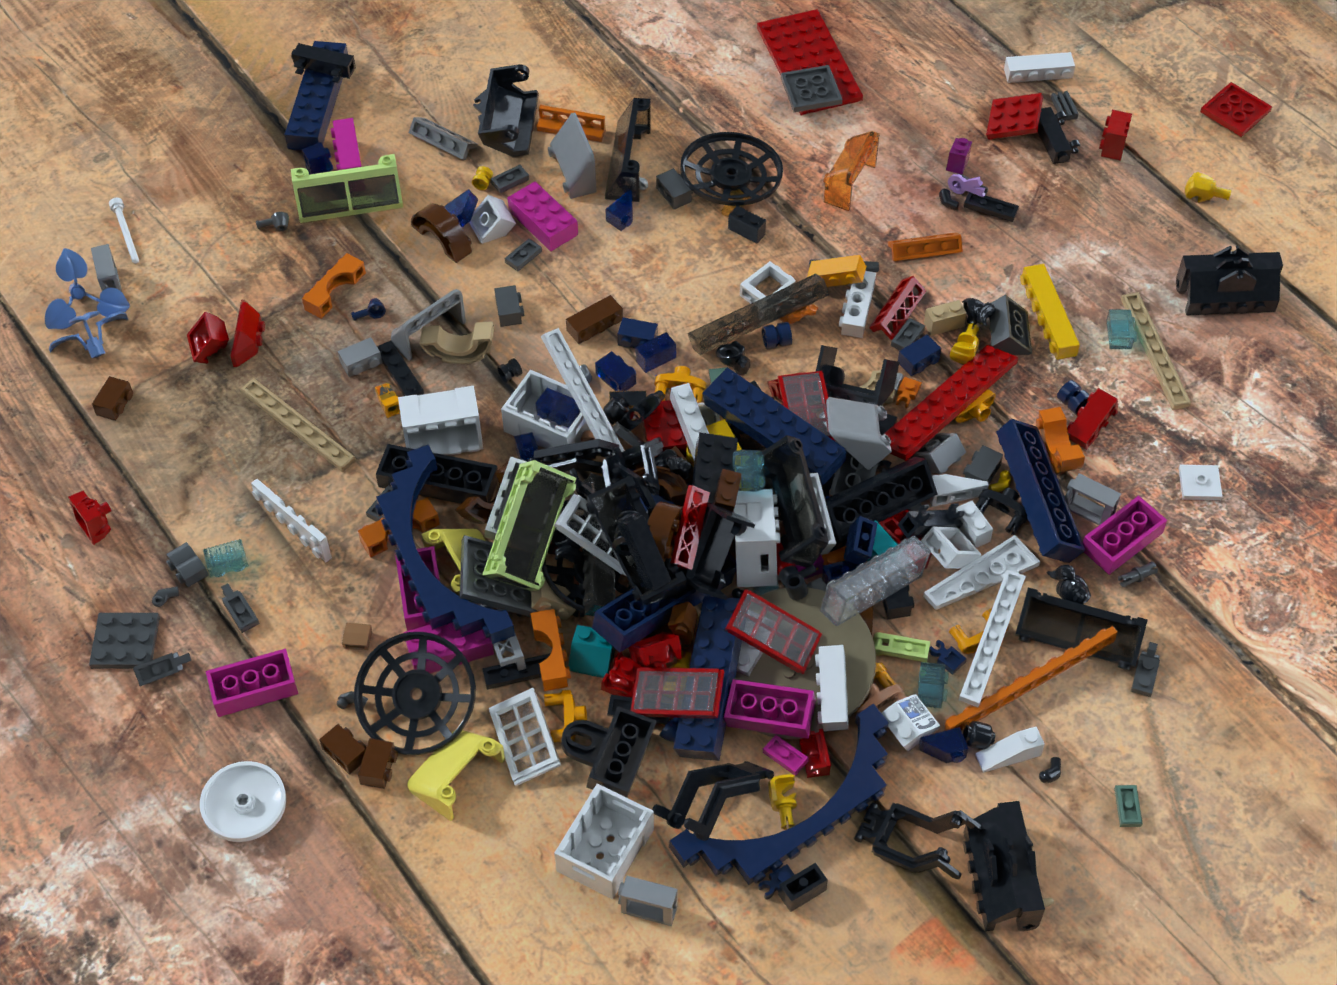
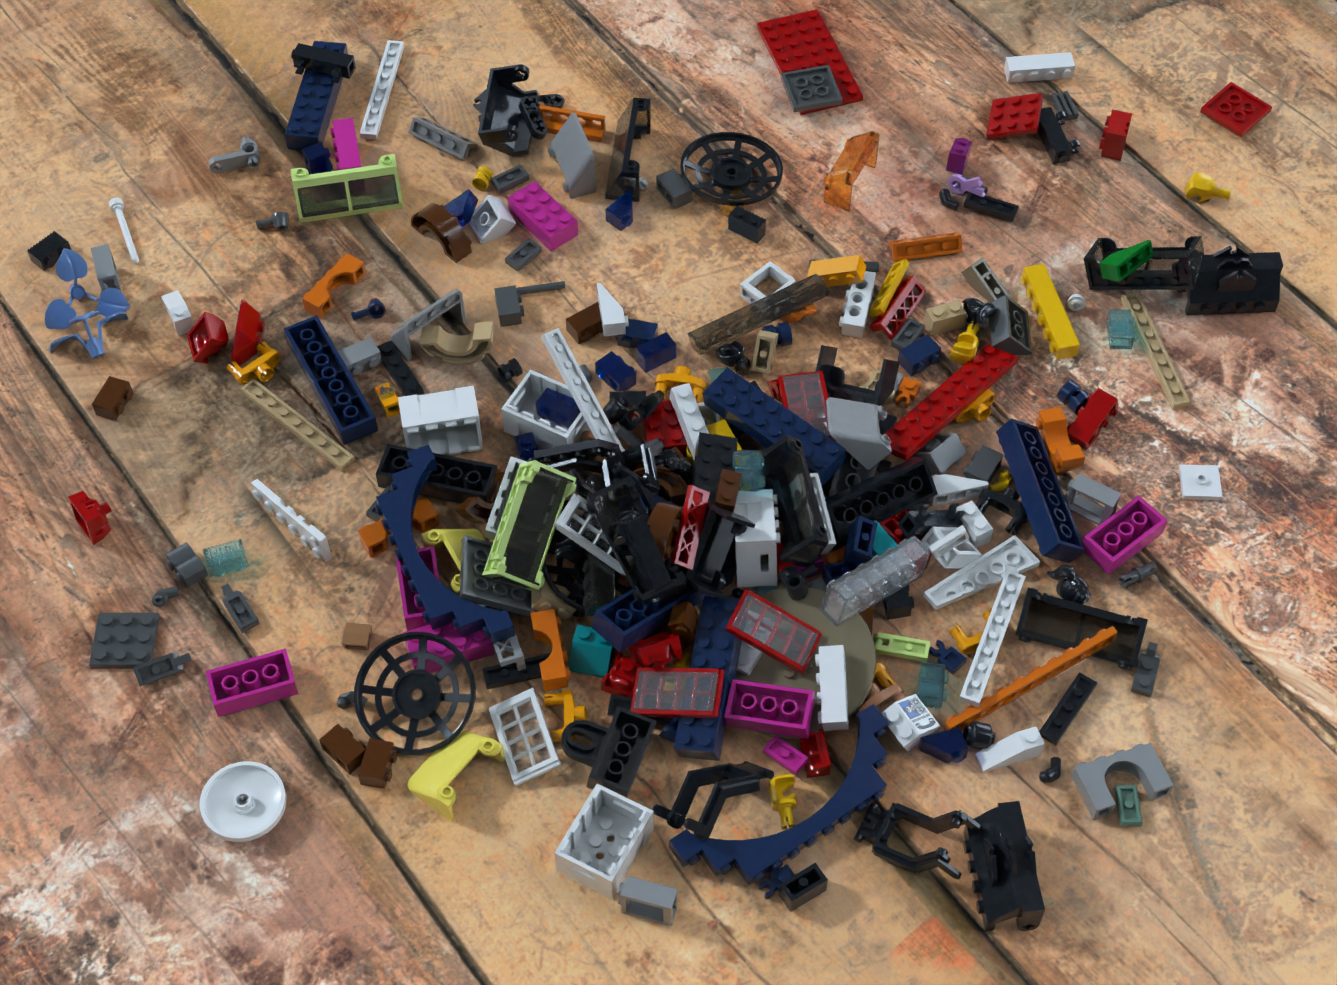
(48, 250): none -> black brick
(178, 312): none -> white slope
(247, 157): none -> light grey piece
(258, 369): none -> light orange connector
(330, 380): none -> dark blue brick
(381, 90): none -> white plate
(530, 107): none -> black beam
(541, 287): none -> dark grey bar
(611, 313): none -> white slope
(764, 351): none -> tan brick
(888, 288): none -> yellow tile
(949, 542): none -> white tile
(984, 281): none -> dark tan slope
(1067, 708): none -> black plate
(1076, 298): none -> white plate
(1124, 262): none -> green slope
(1140, 761): none -> light grey arch
(1168, 270): none -> black windscreen

